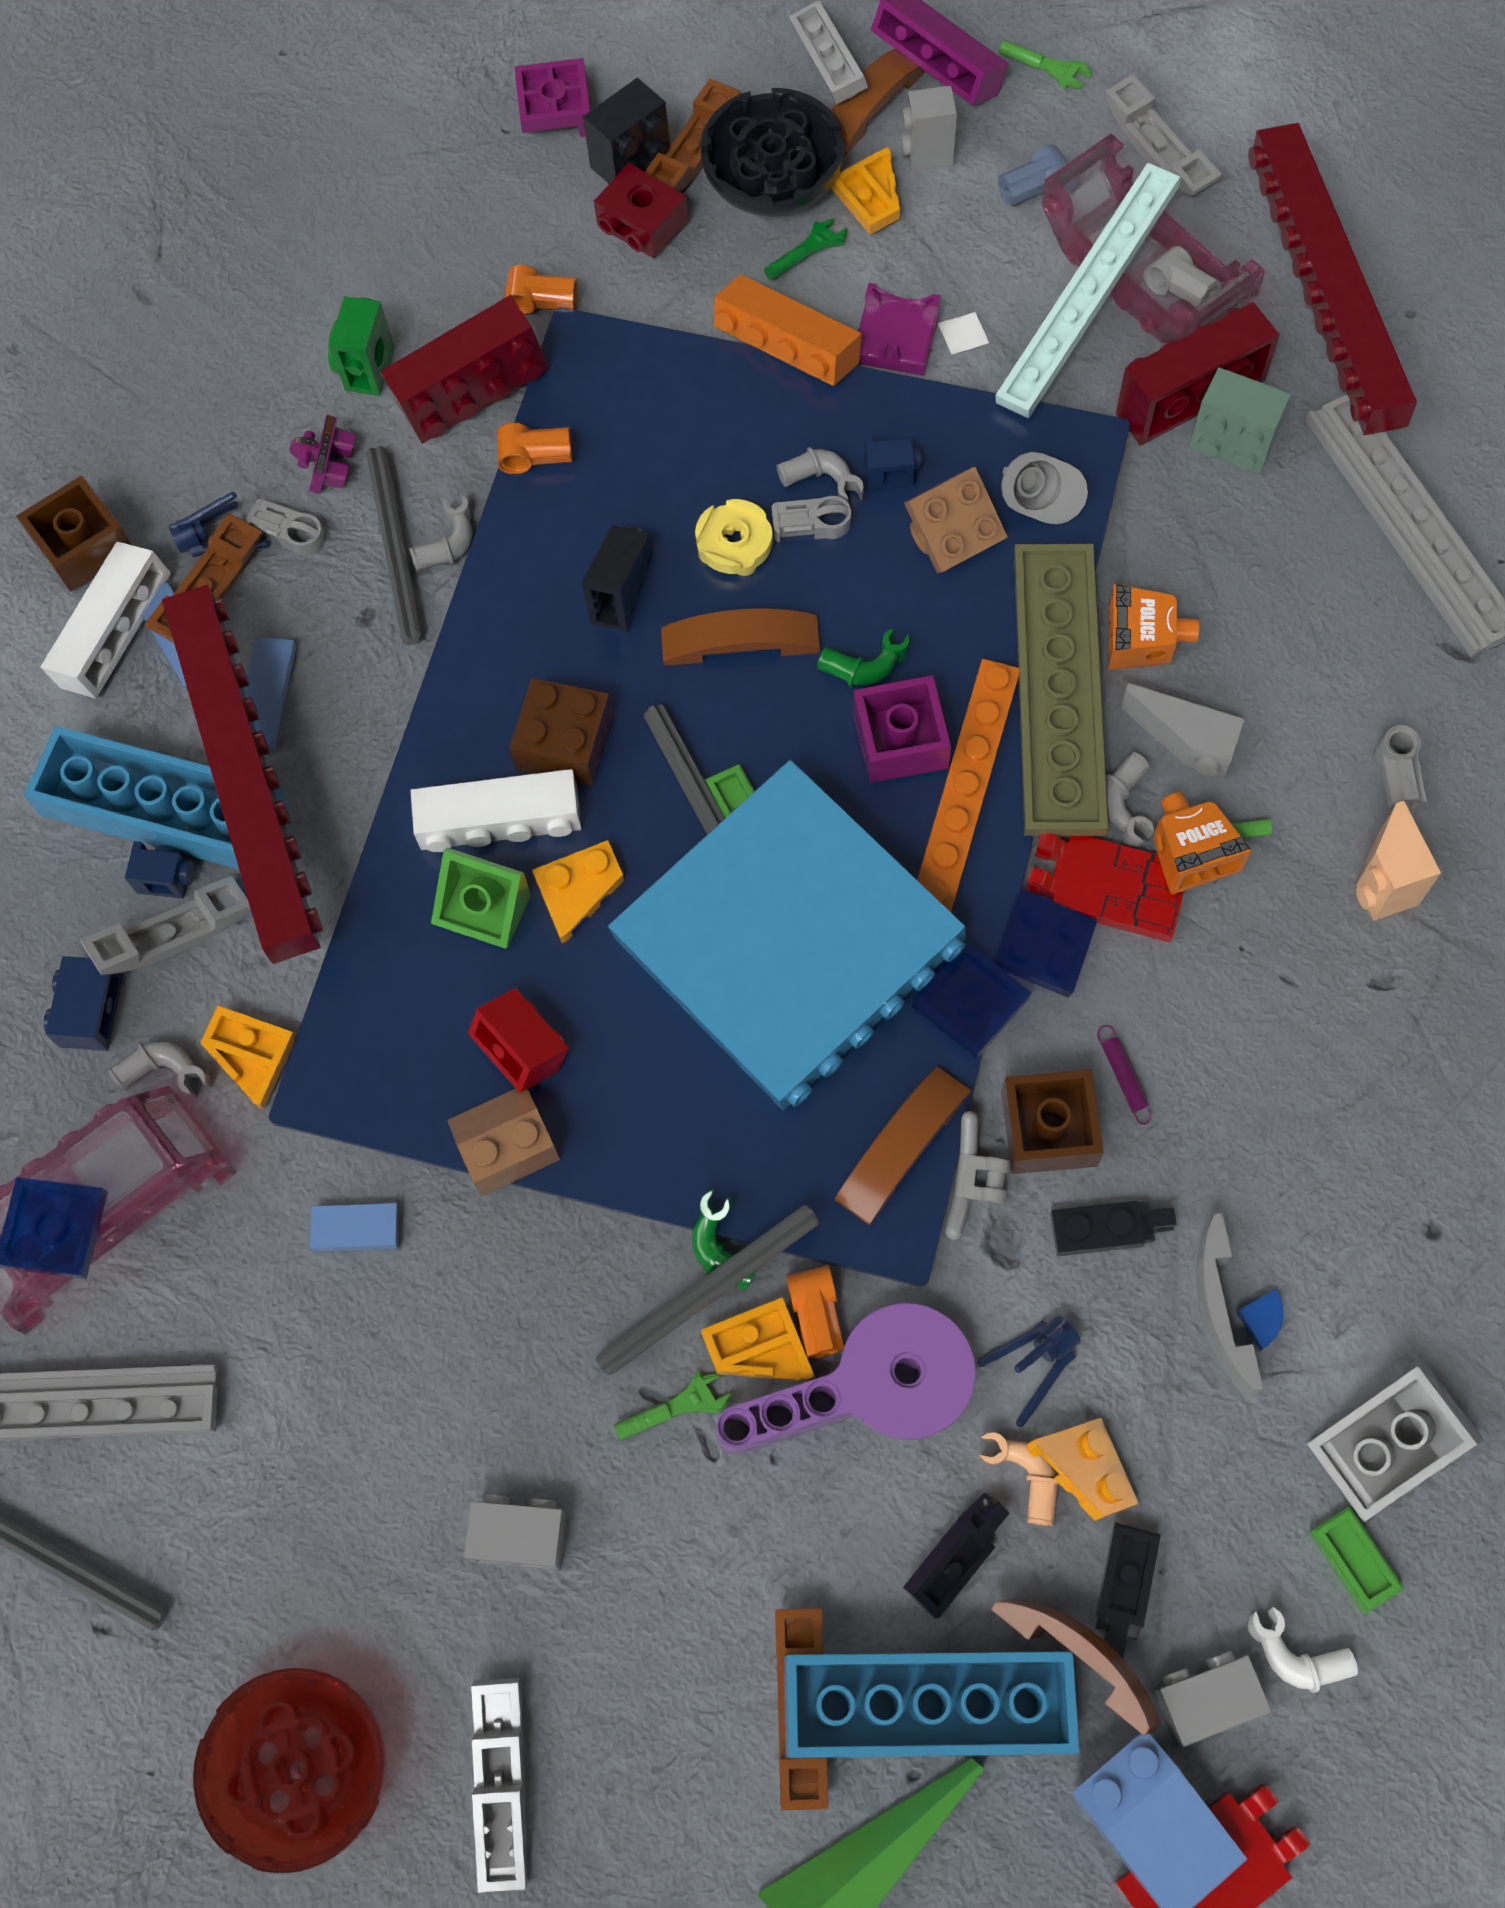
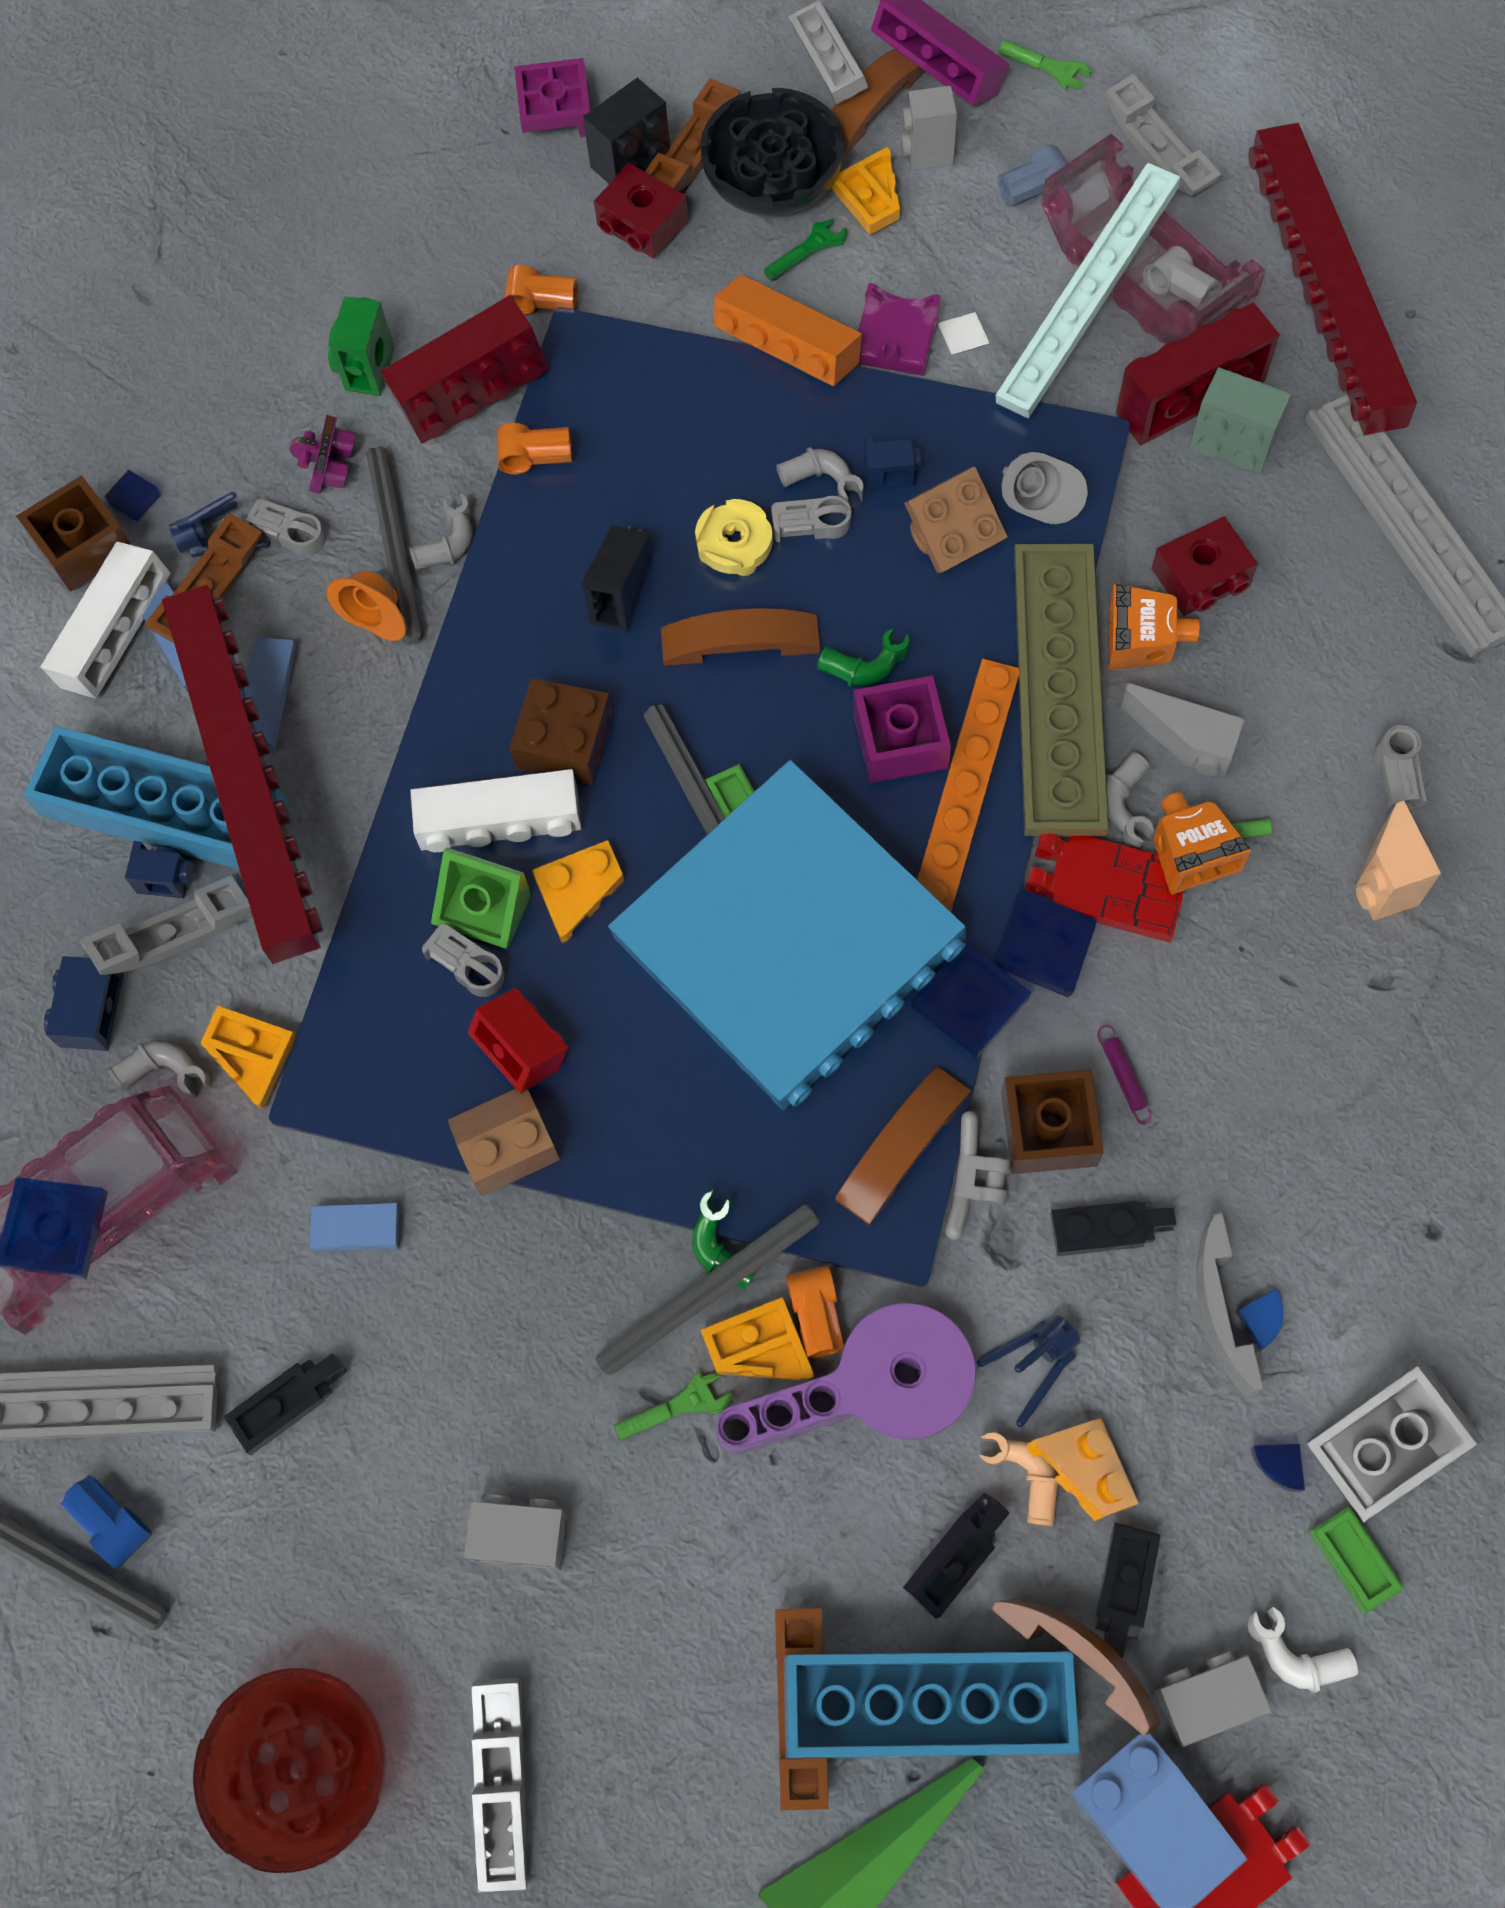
(113, 1529): none -> blue piece
(132, 495): none -> clear blue tile
(283, 1402): none -> black hinge
(368, 603): none -> orange piece
(461, 956): none -> light grey piece
(1200, 586): none -> dark red brick
(1281, 1465): none -> clear blue tile

